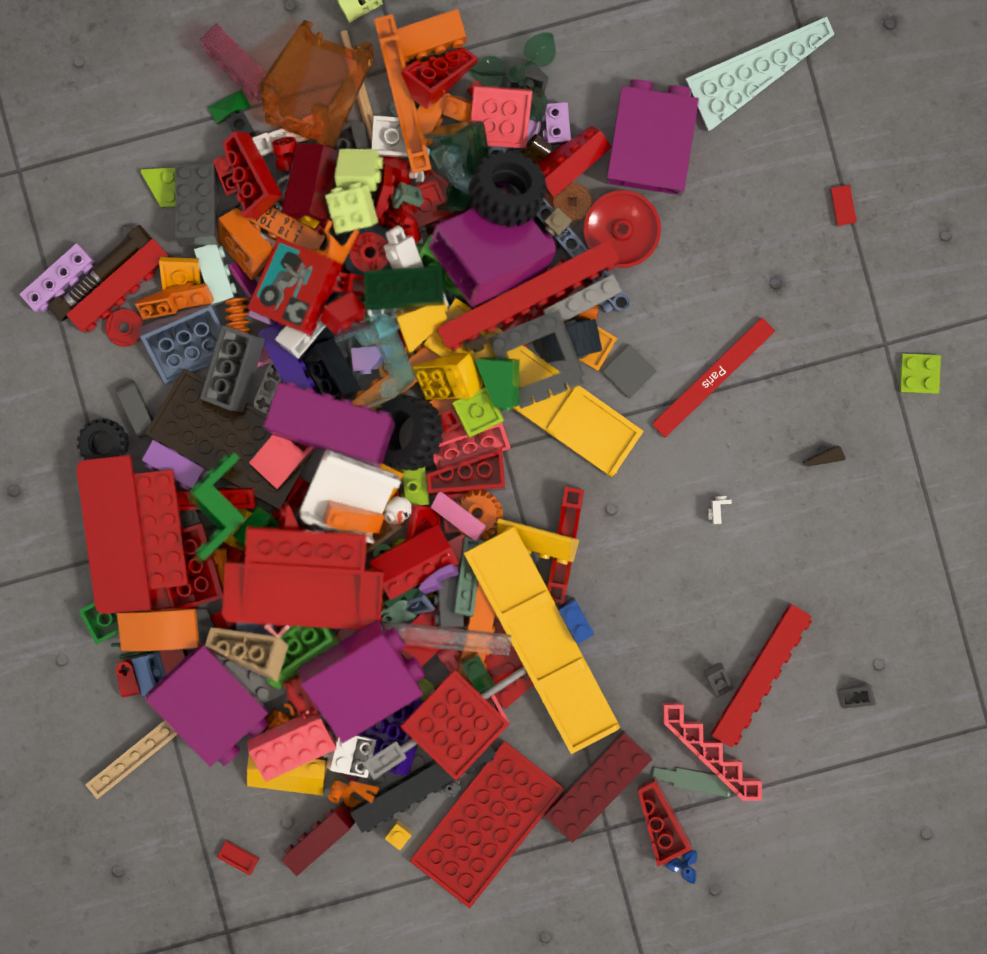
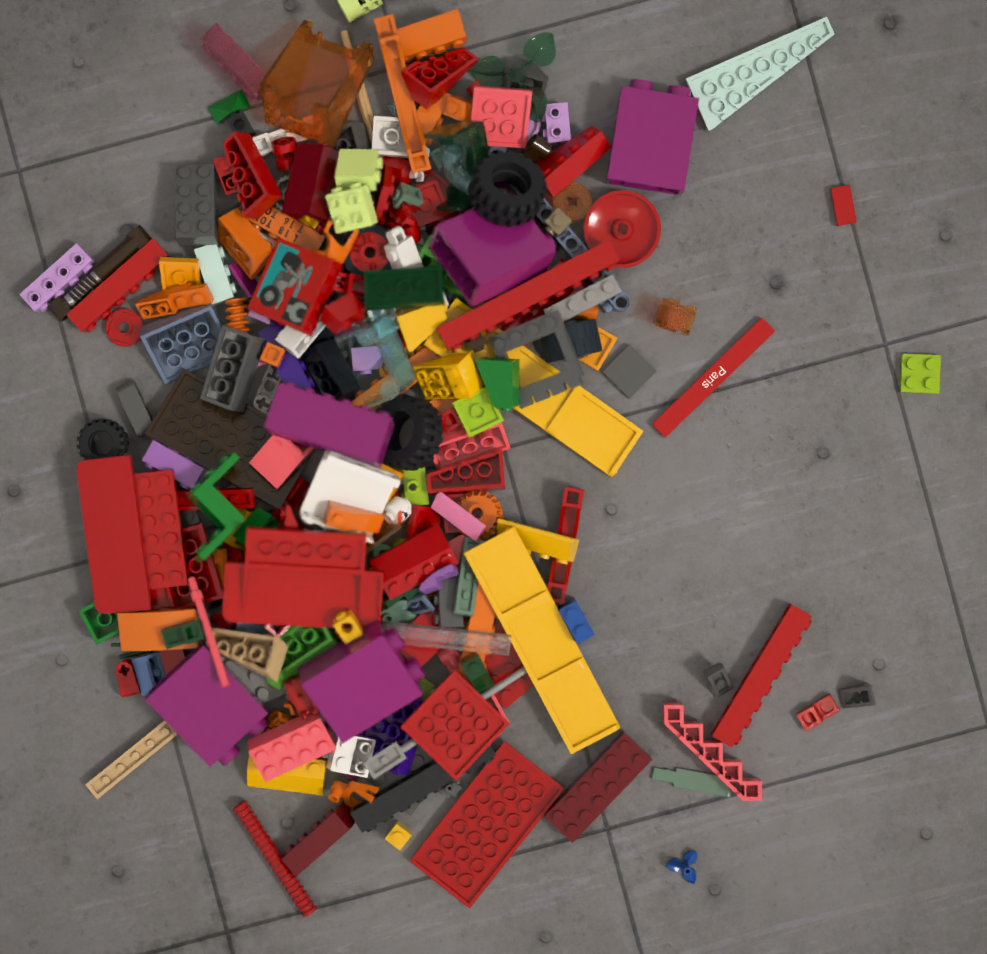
(162, 185): lime wing -> none
(182, 634): none -> dark green slope
(197, 597): none -> coral bar
(215, 607): none -> clear smoke tile
(238, 857): red tile -> none
(272, 355): none -> orange plate
(273, 856): none -> red piece
(351, 633): none -> yellow brick
(663, 825): red wedge -> none
(675, 316): none -> clear orange brick
(714, 512): white bracket -> none
(817, 712): none -> red slope
(828, 456): dark brown slope -> none

